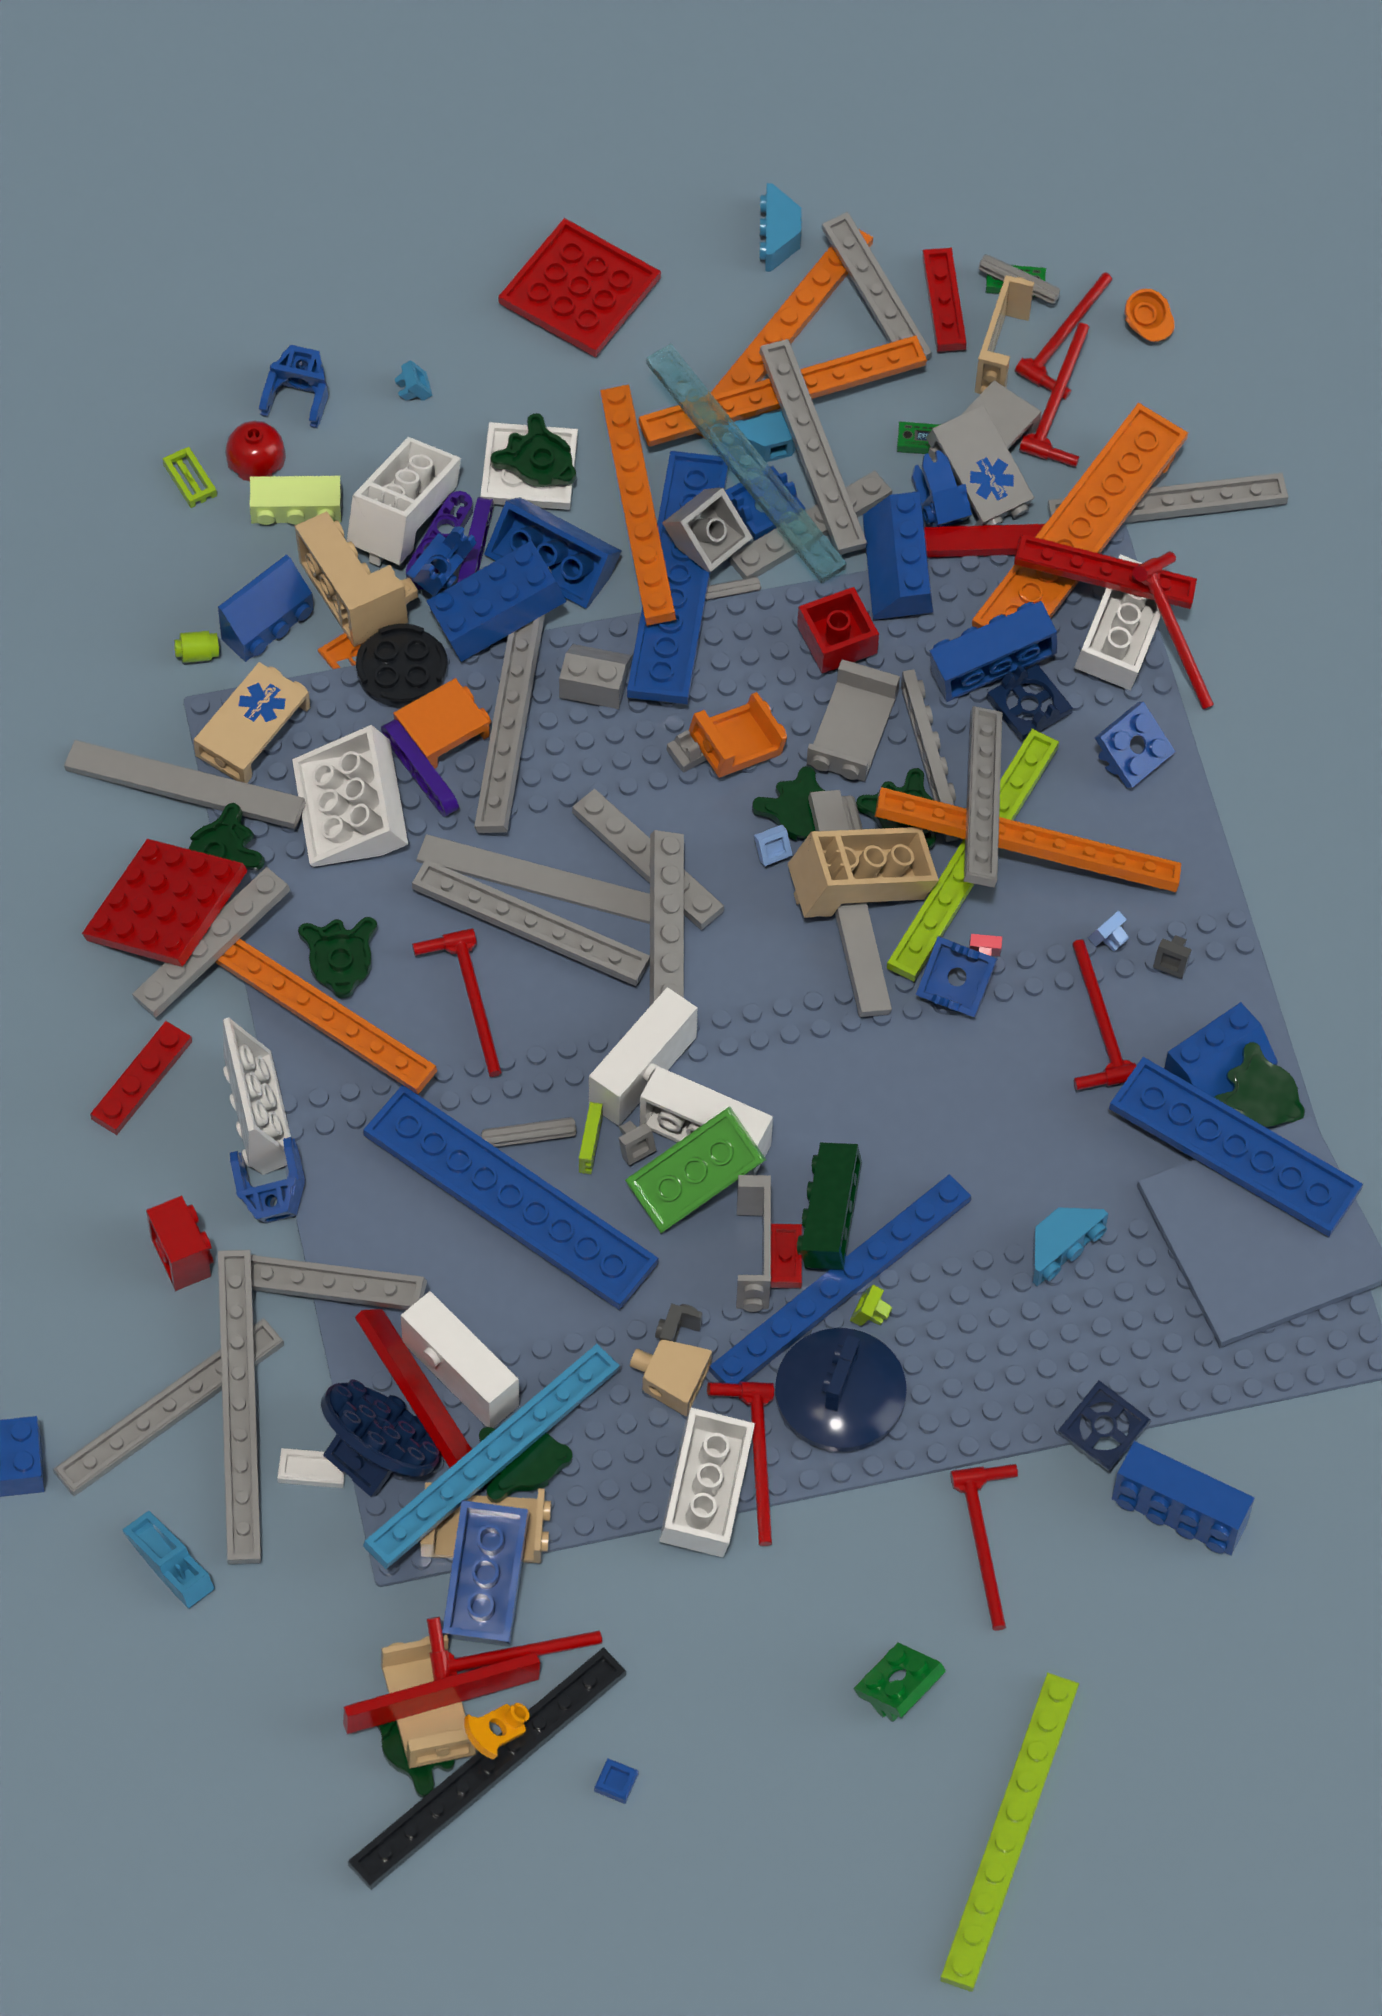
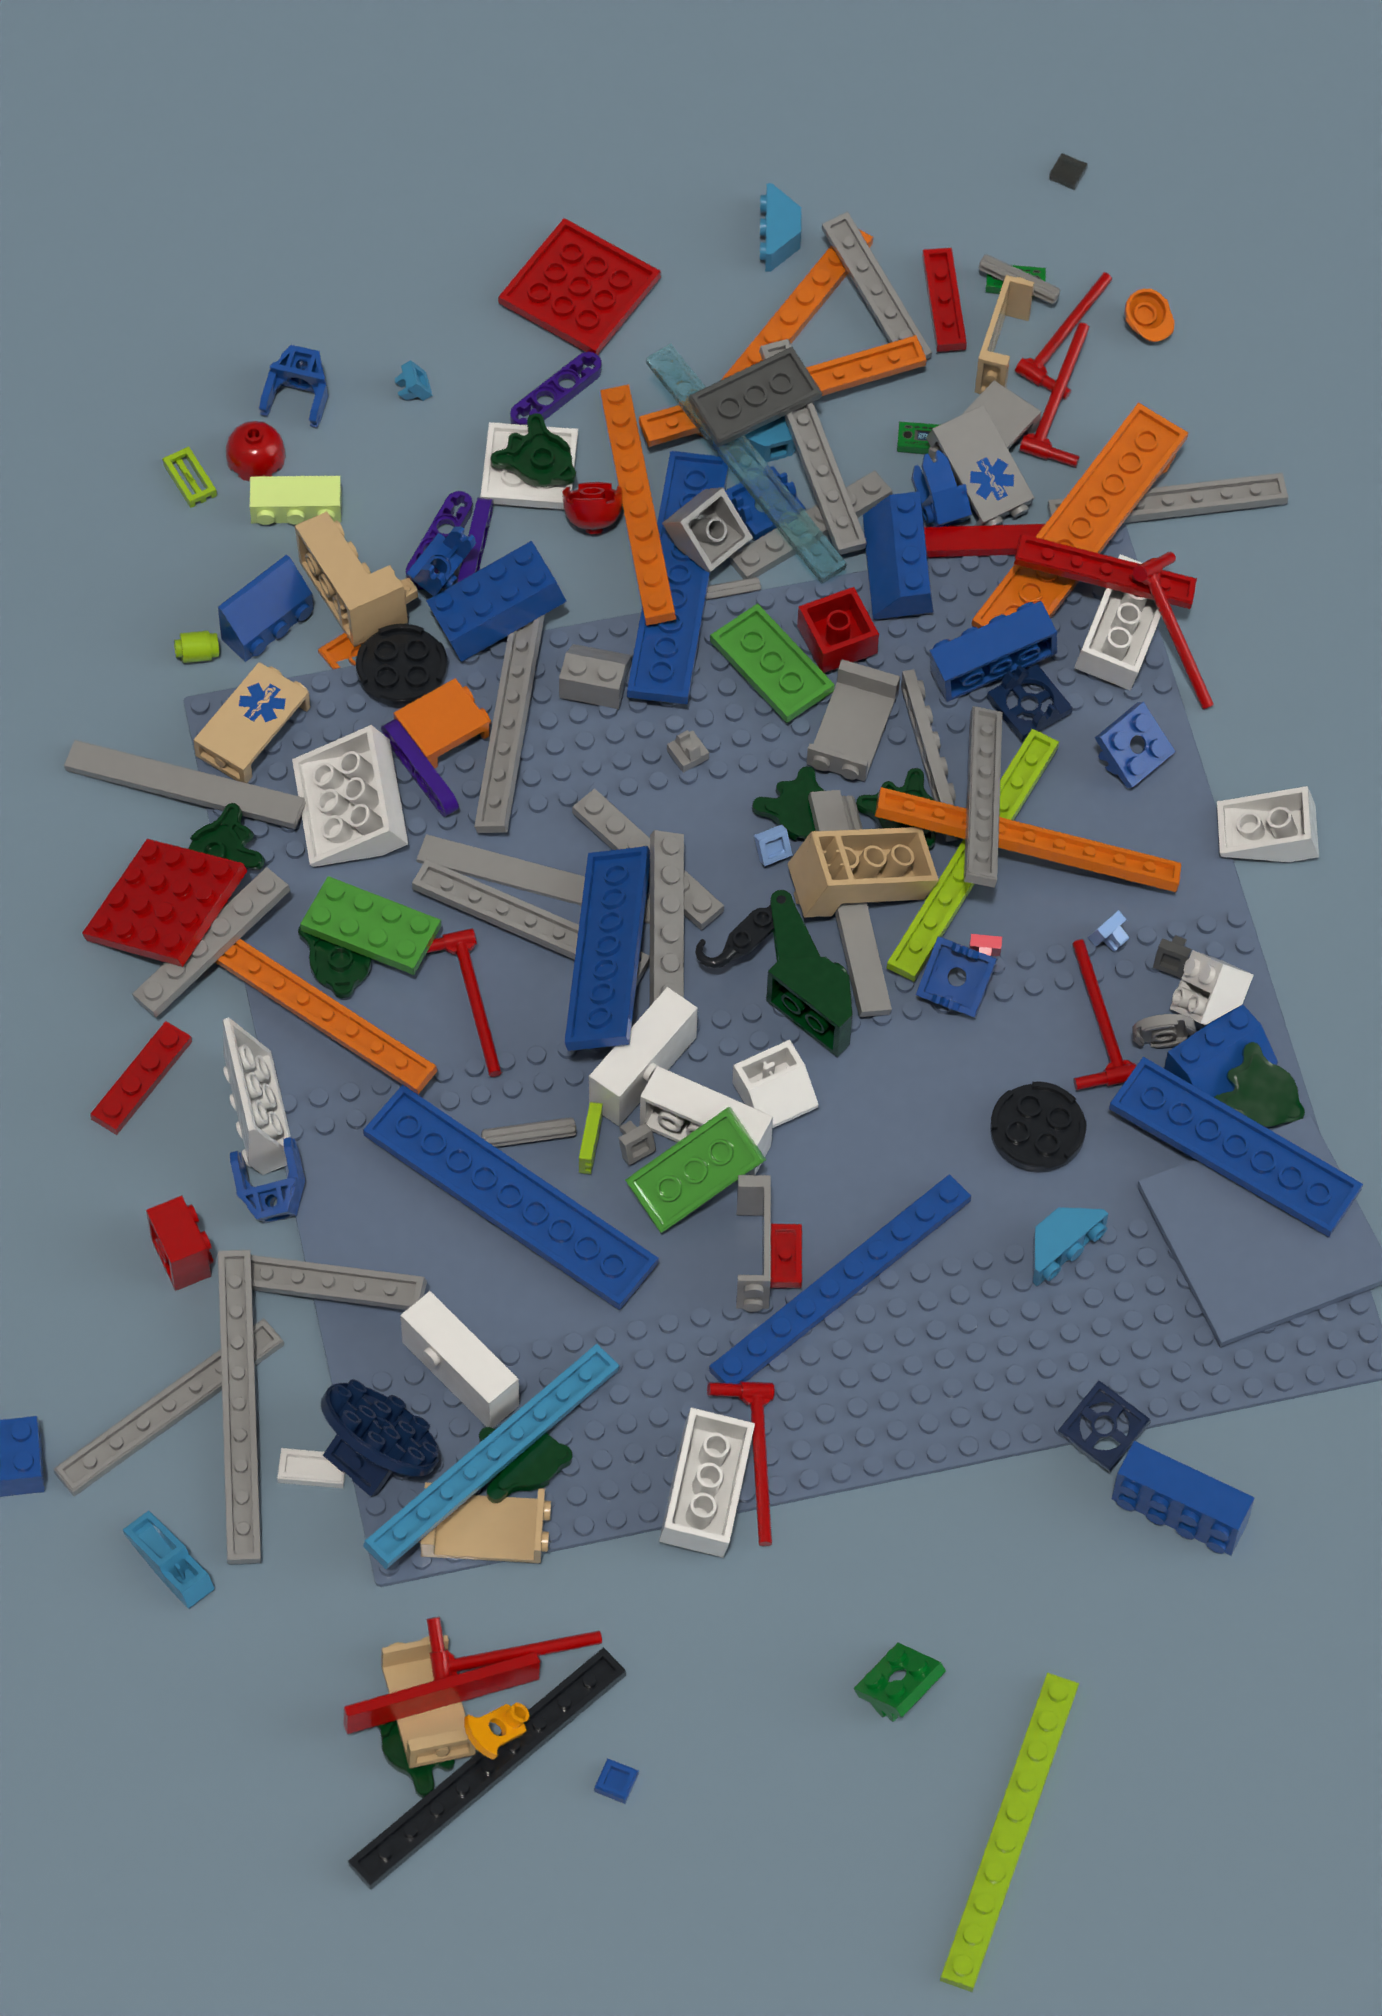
(370, 925): none -> bright green plate
(400, 500): white hinge -> none
(414, 1385): red tile -> none
(485, 1573): blue brick -> none
(555, 391): none -> dark purple beam
(575, 557): blue slope -> none
(592, 505): none -> red cylinder
(608, 949): none -> blue plate
(673, 1373): tan torso -> none
(678, 1316): dark grey bracket -> none
(738, 736): orange panel -> none
(755, 396): none -> dark grey tile
(772, 663): none -> bright green plate
(776, 1083): none -> white slope
(801, 982): none -> dark green slope
(830, 1206): dark green brick -> none
(840, 1389): dark blue bracket -> none
(871, 1307): lime tile -> none
(970, 1482): red bar -> none
(1038, 1127): none -> black tile
(1068, 171): none -> clear smoke tile
(1163, 1030): none -> light grey tile
(1209, 988): none -> white slope
(1269, 826): none -> white slope

